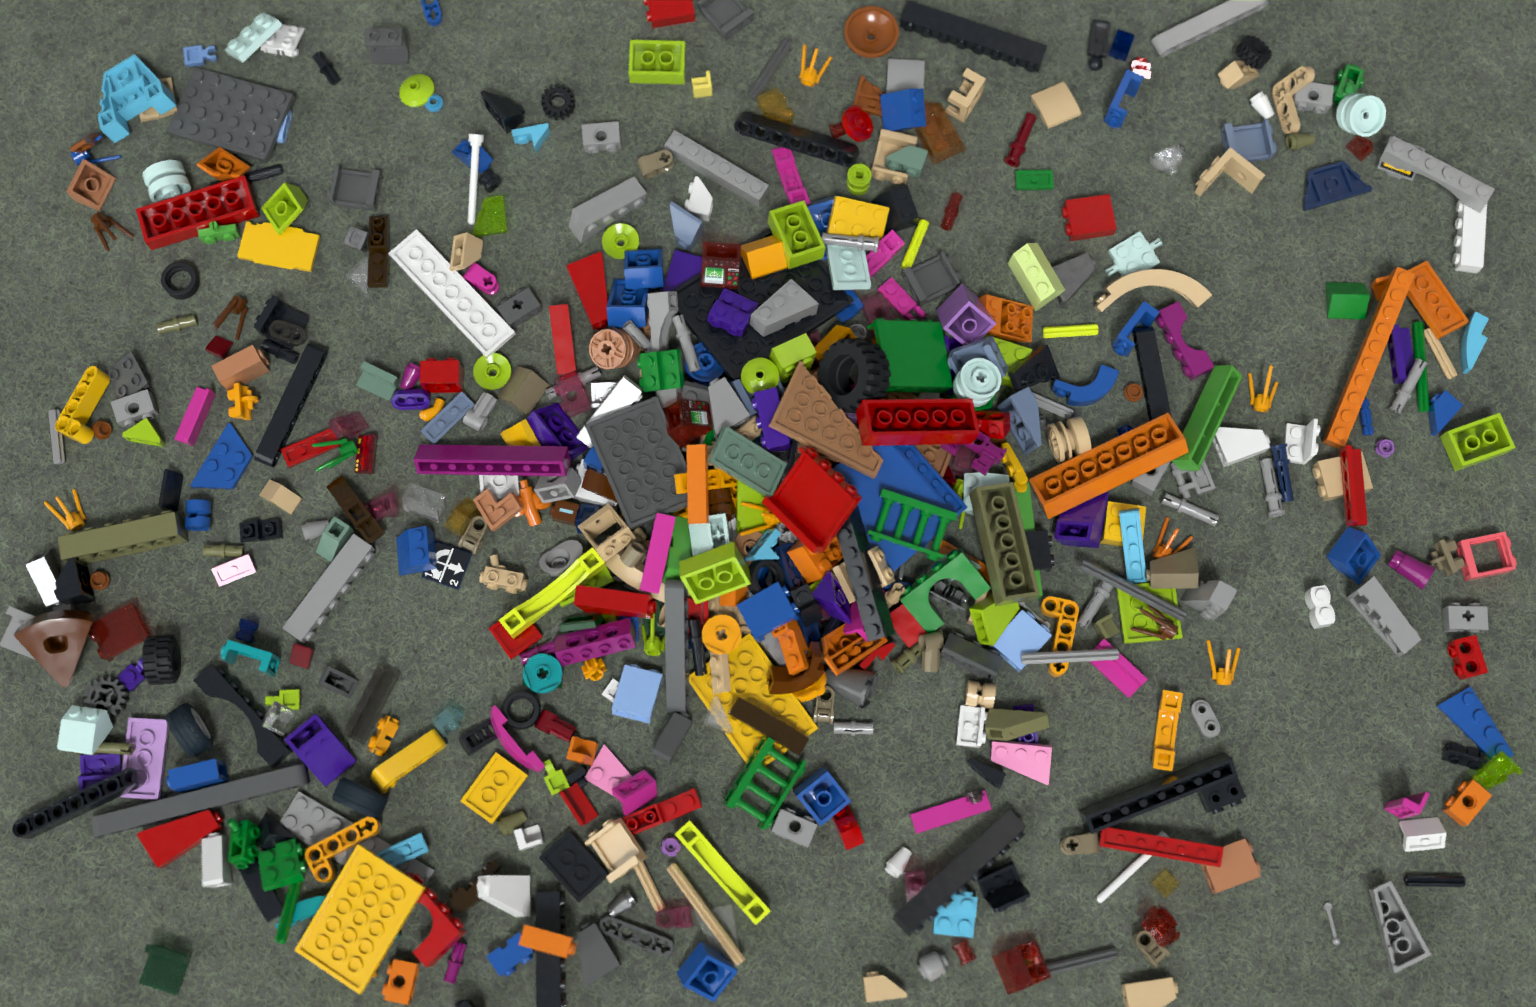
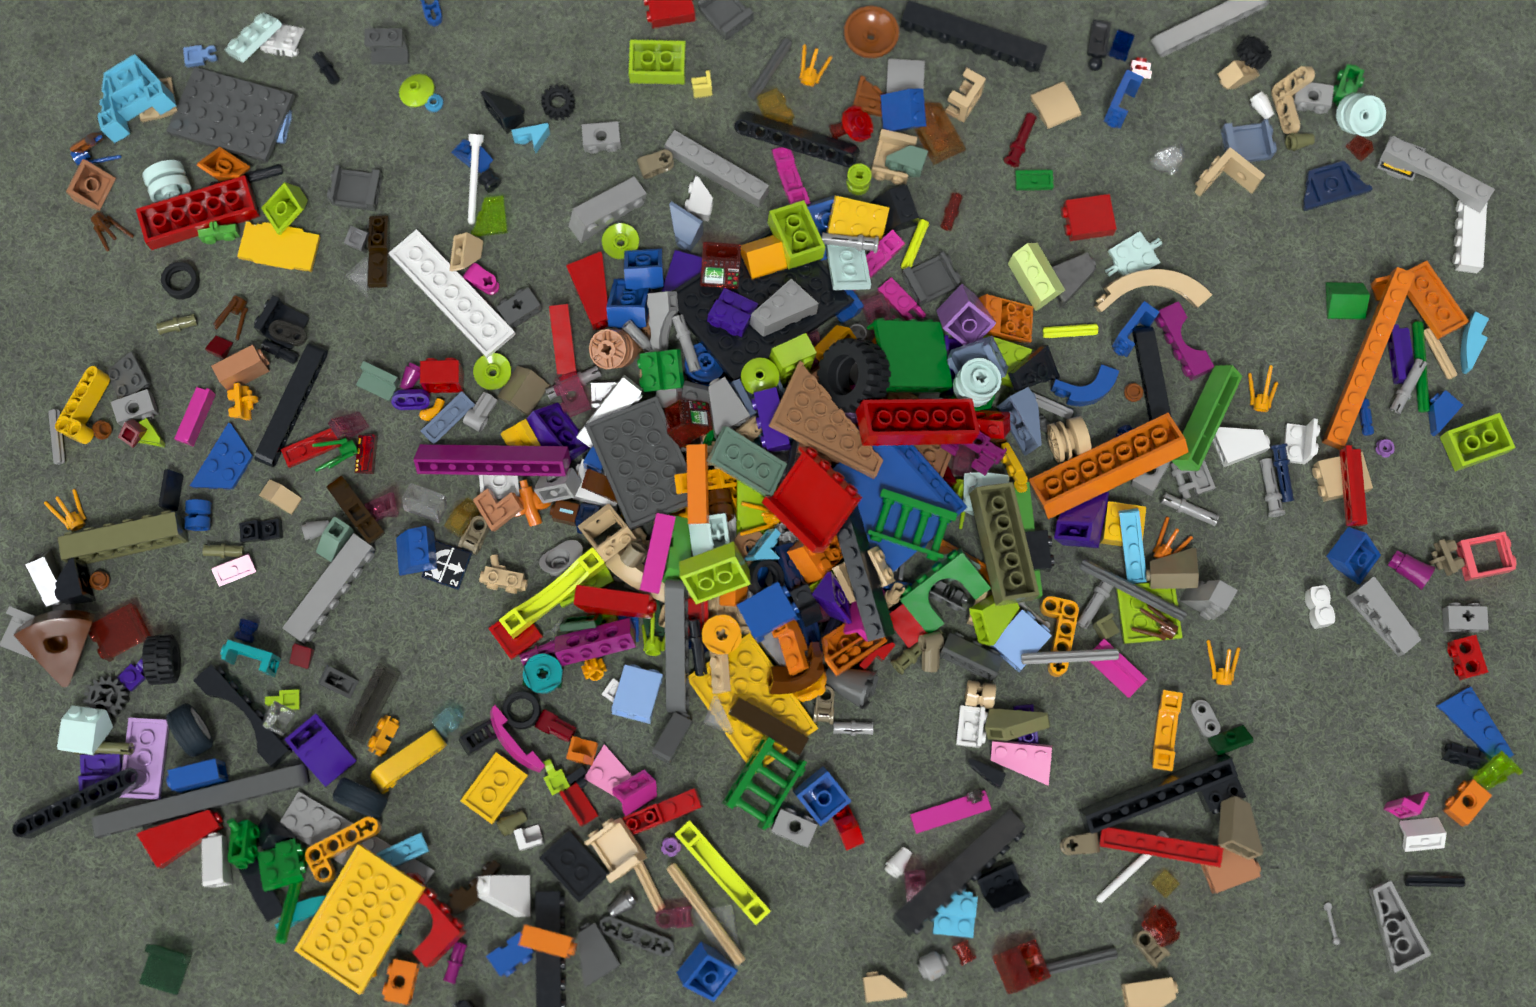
(132, 432): none -> dark red slope
(1230, 740): none -> dark green plate
(1238, 828): none -> dark tan slope

